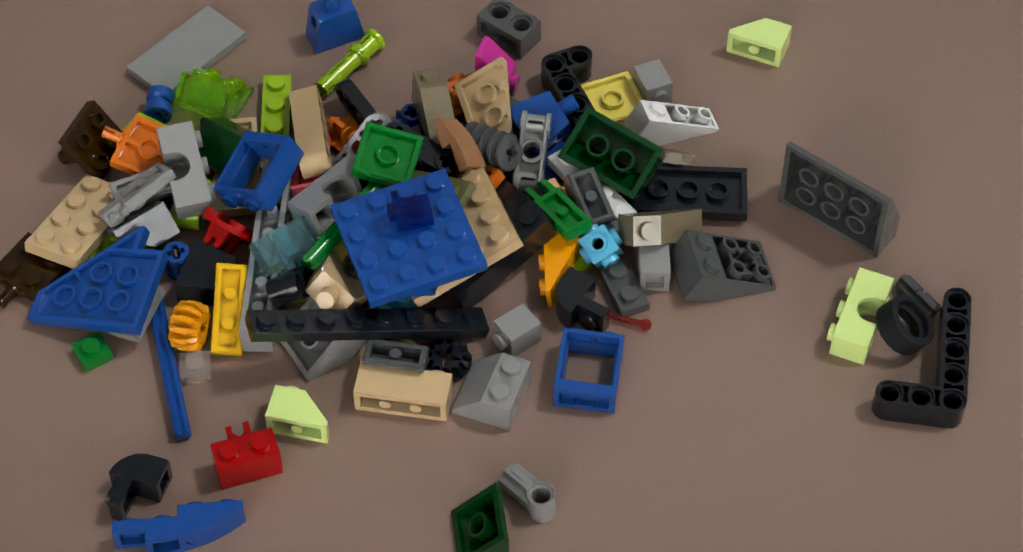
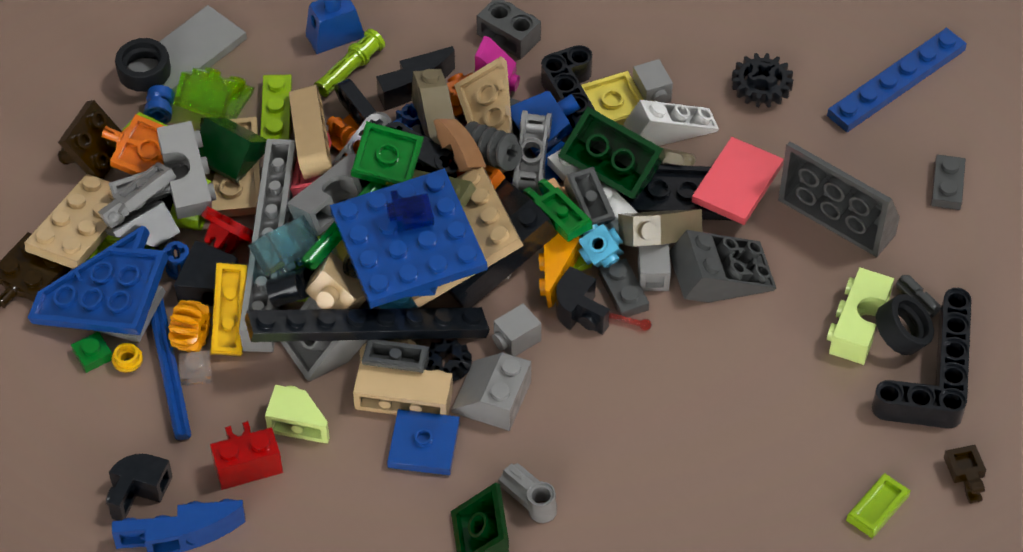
(125, 351): none -> yellow plate
(139, 49): none -> black tyre
(242, 163): blue window -> none
(396, 87): none -> black slope
(423, 442): none -> blue plate
(585, 394): blue window -> none
(737, 180): none -> coral tile
(760, 41): yellowish green slope -> none
(762, 80): none -> black gear
(878, 505): none -> lime tile
(896, 80): none -> blue plate
(948, 182): none -> dark grey plate
(967, 467): none -> dark brown plate

